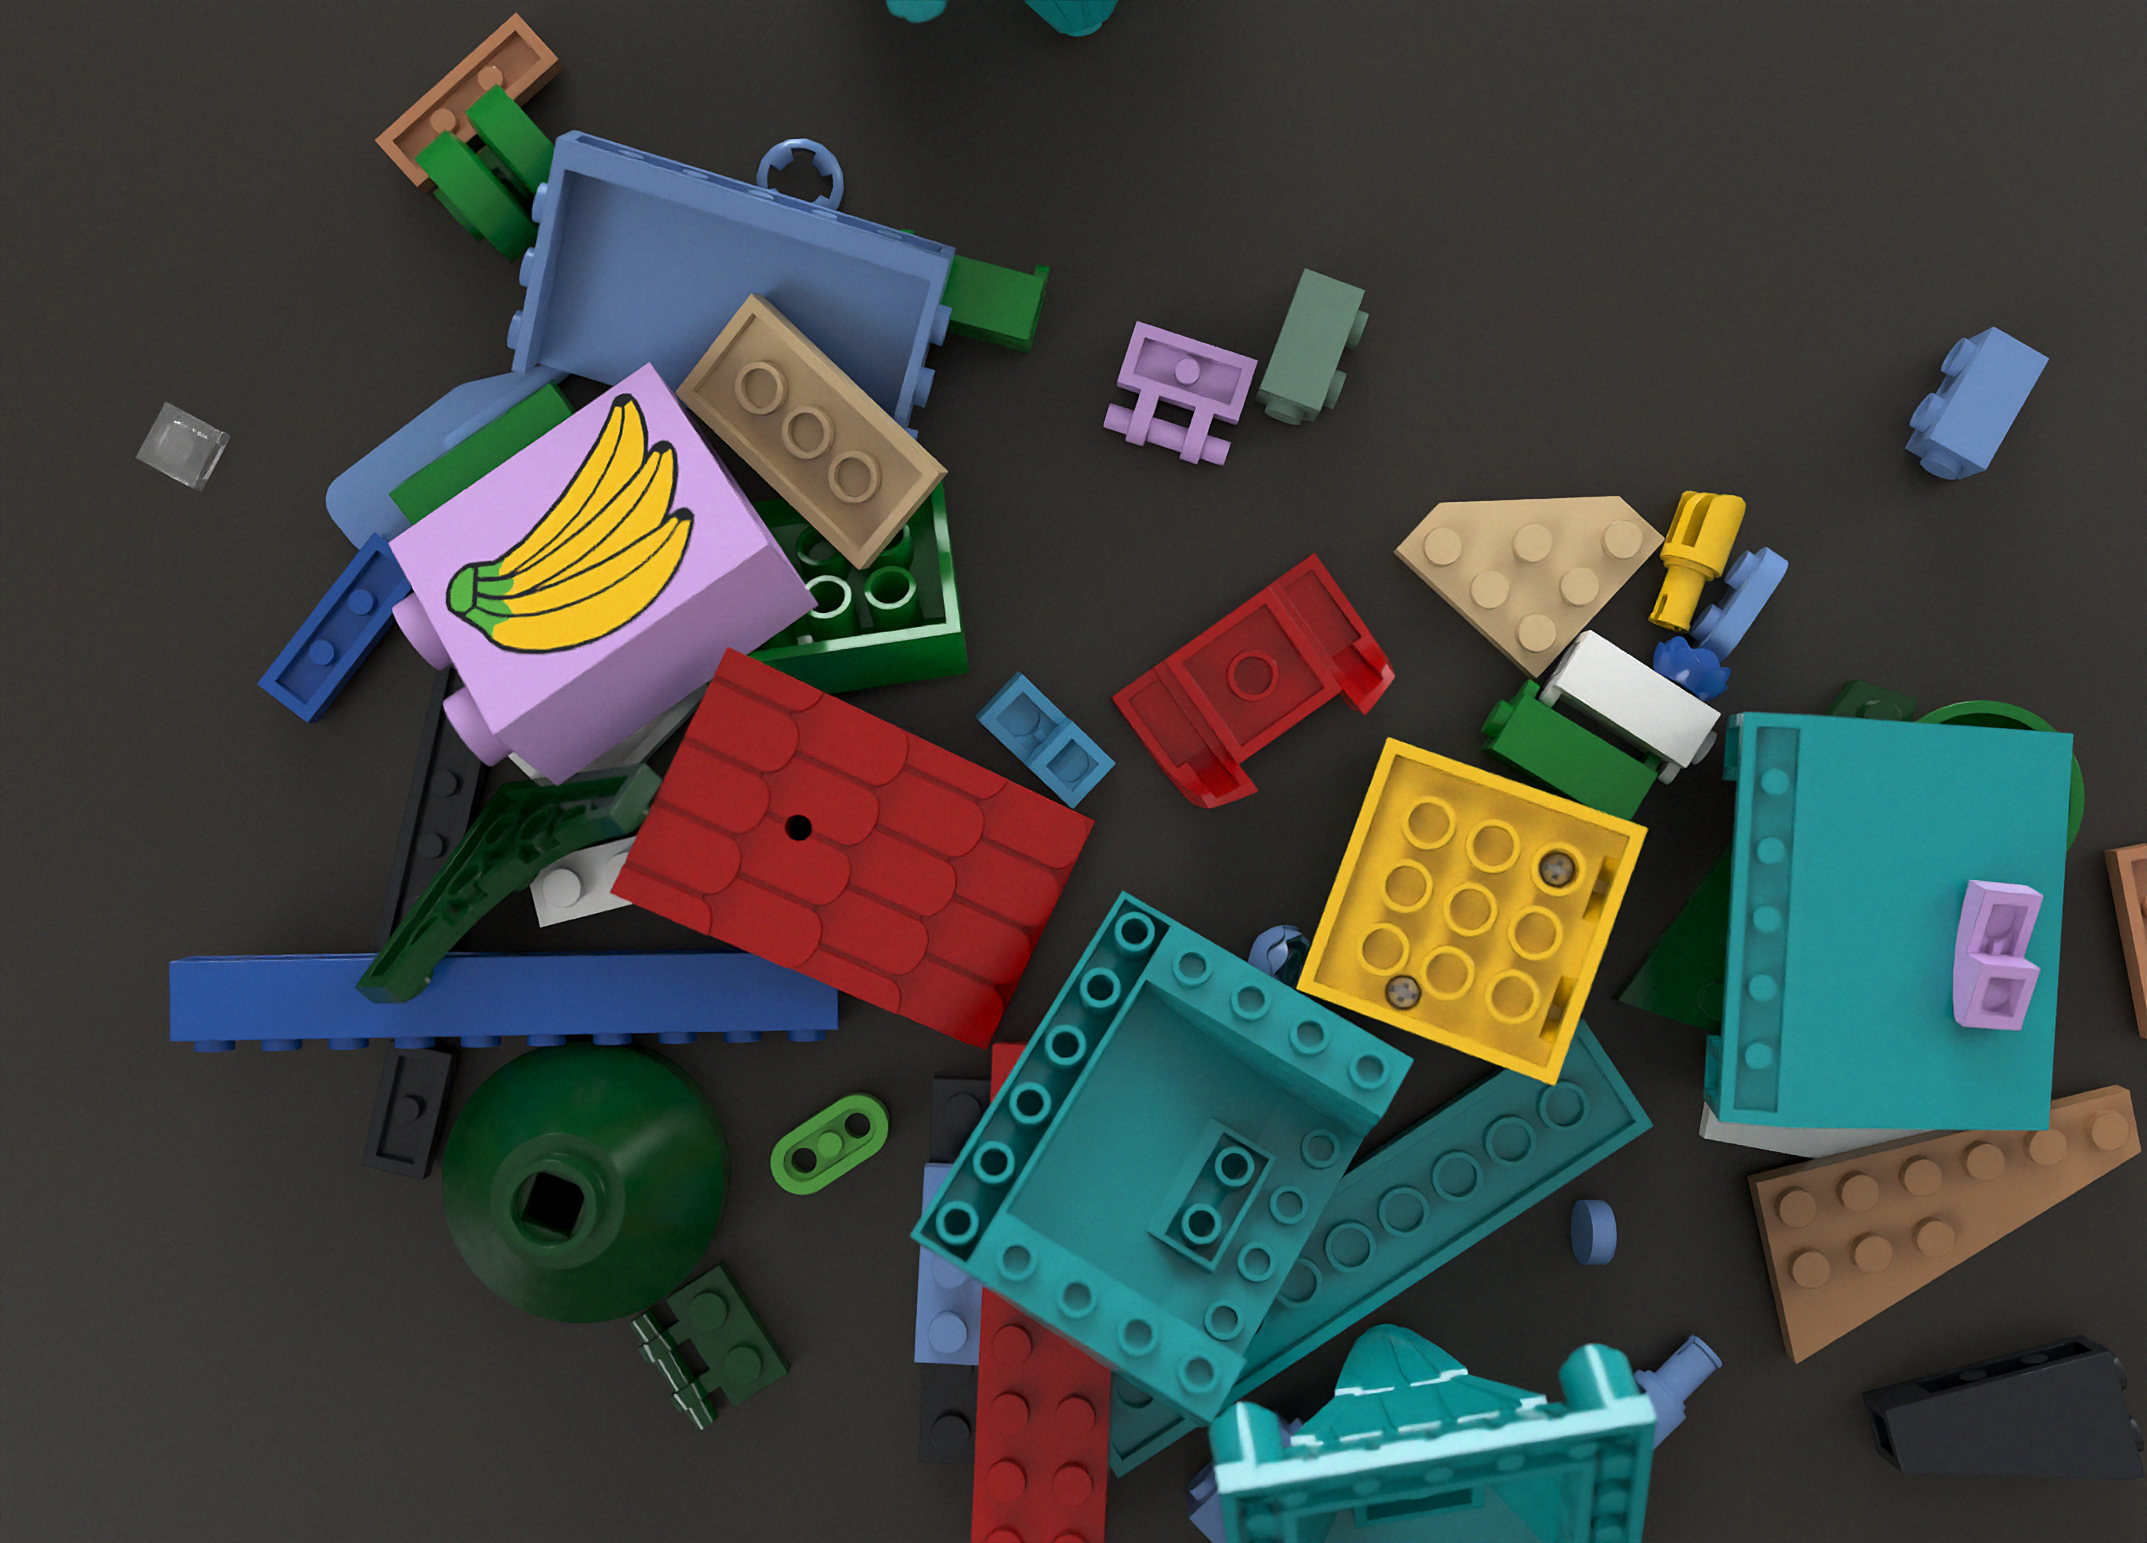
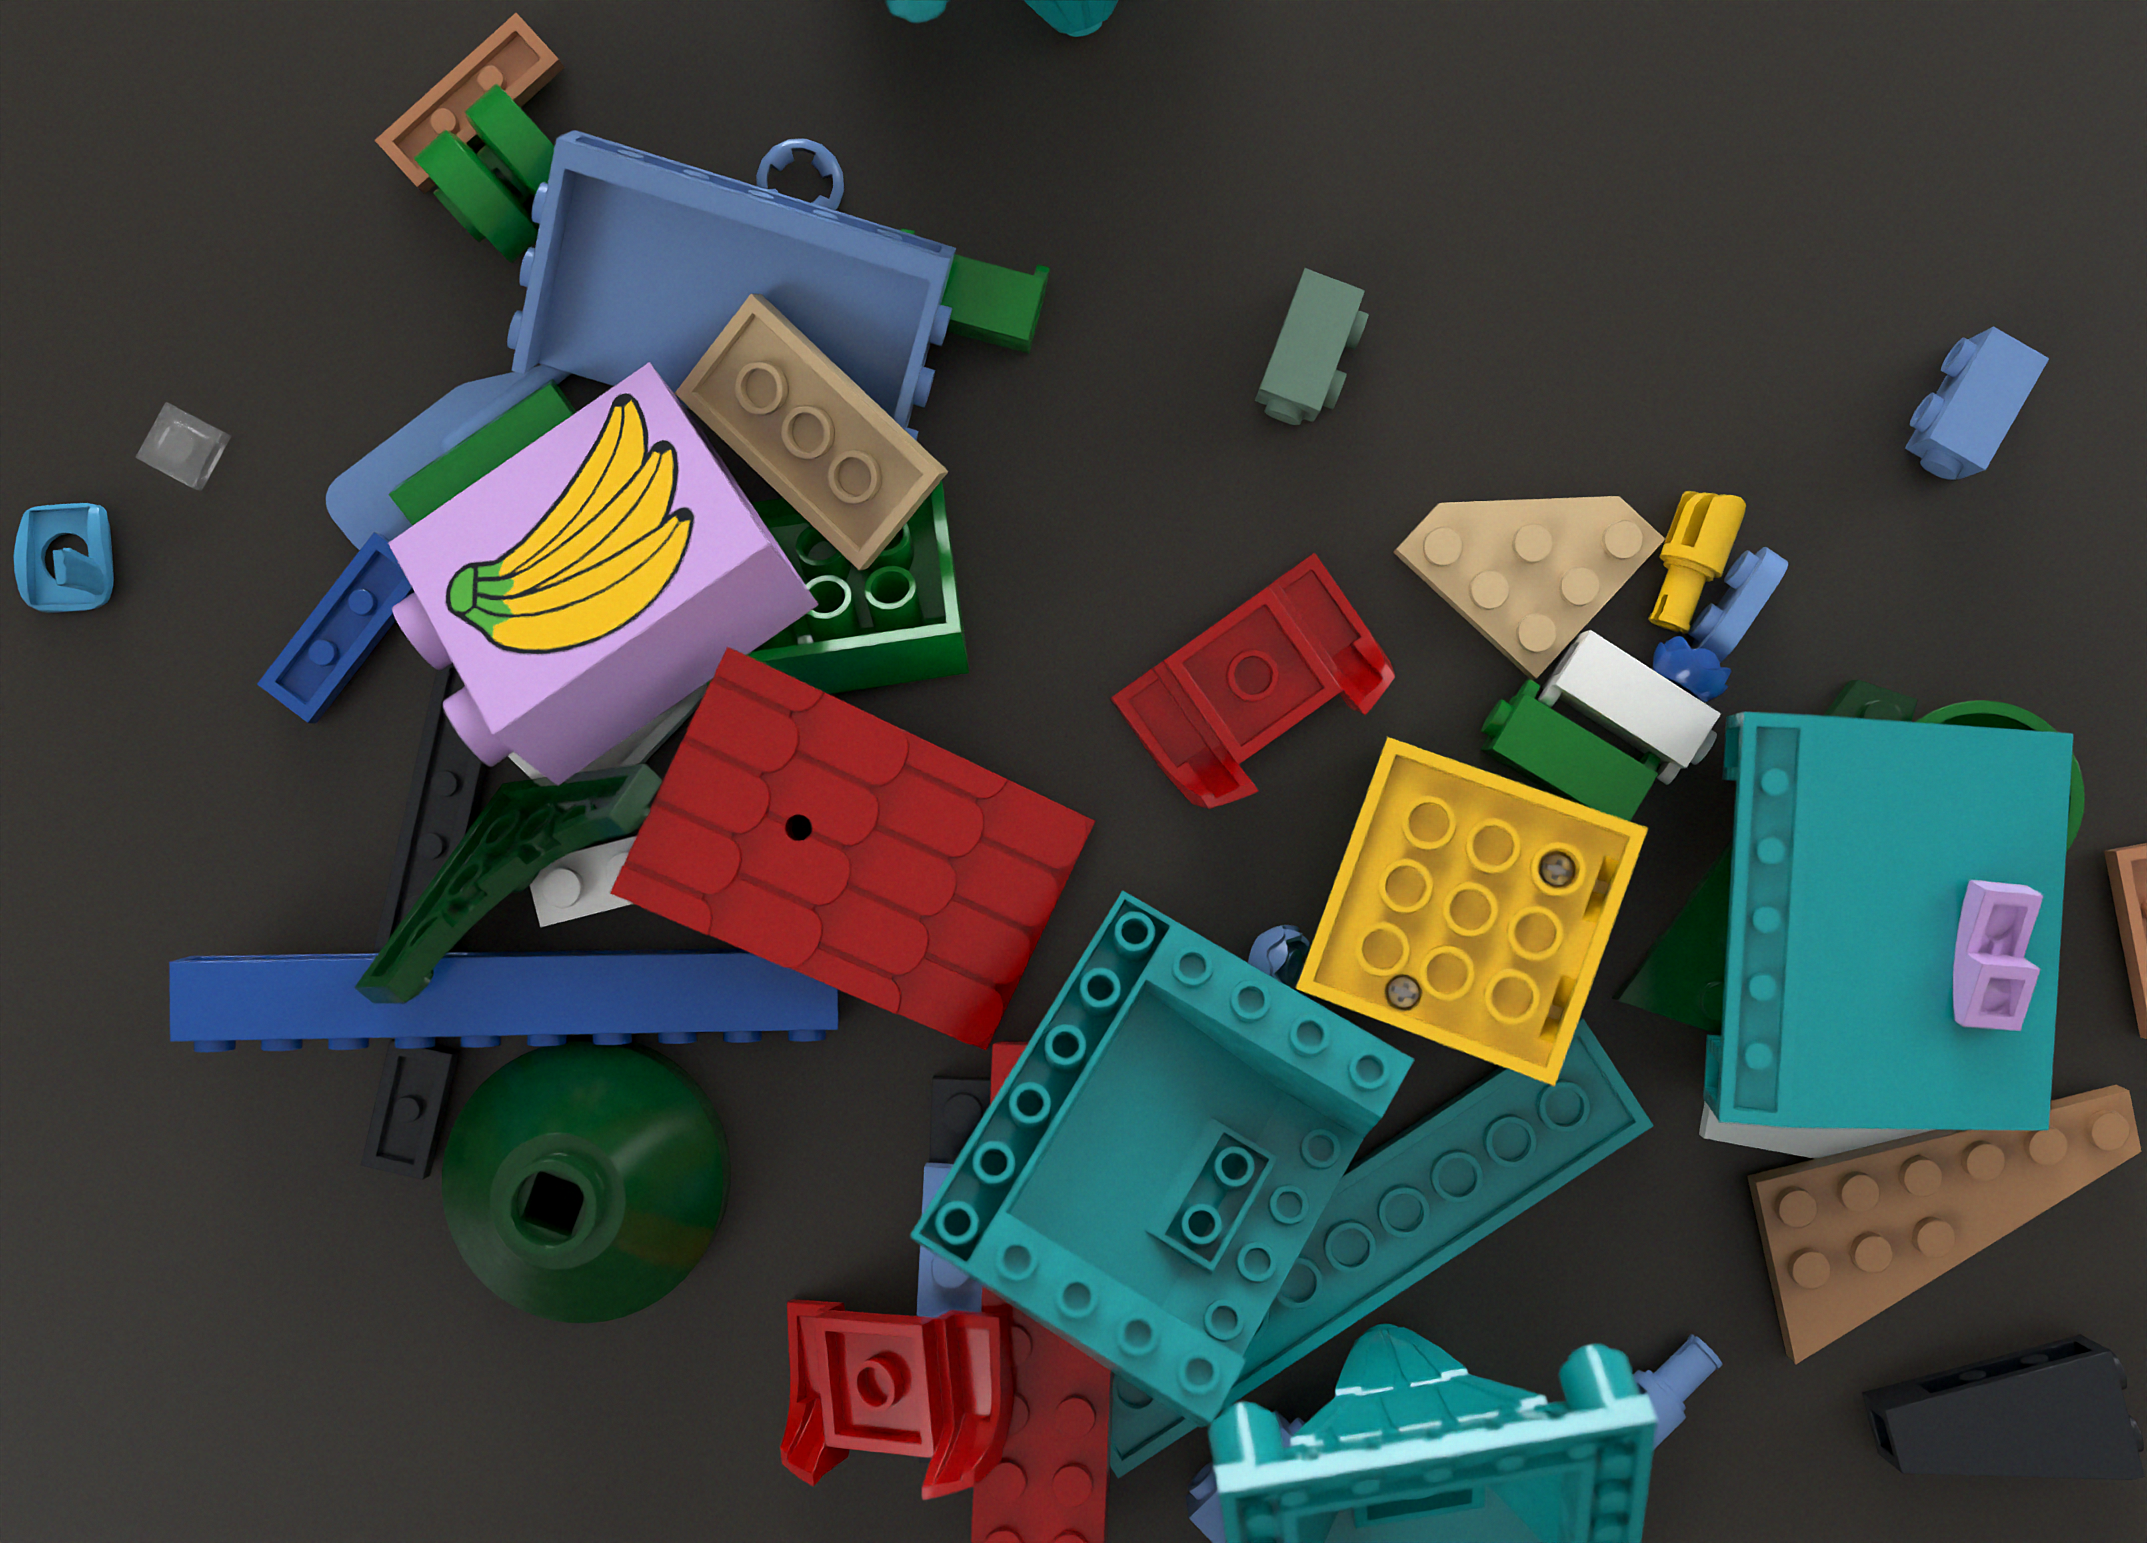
(80, 580): none -> dark azure piece
(726, 1334): dark green plate -> none
(832, 1143): bright green plate -> none
(897, 1389): none -> red piece
(1045, 740): dark azure slope -> none
(1187, 376): lavender plate -> none
(1593, 1232): medium blue tile -> none

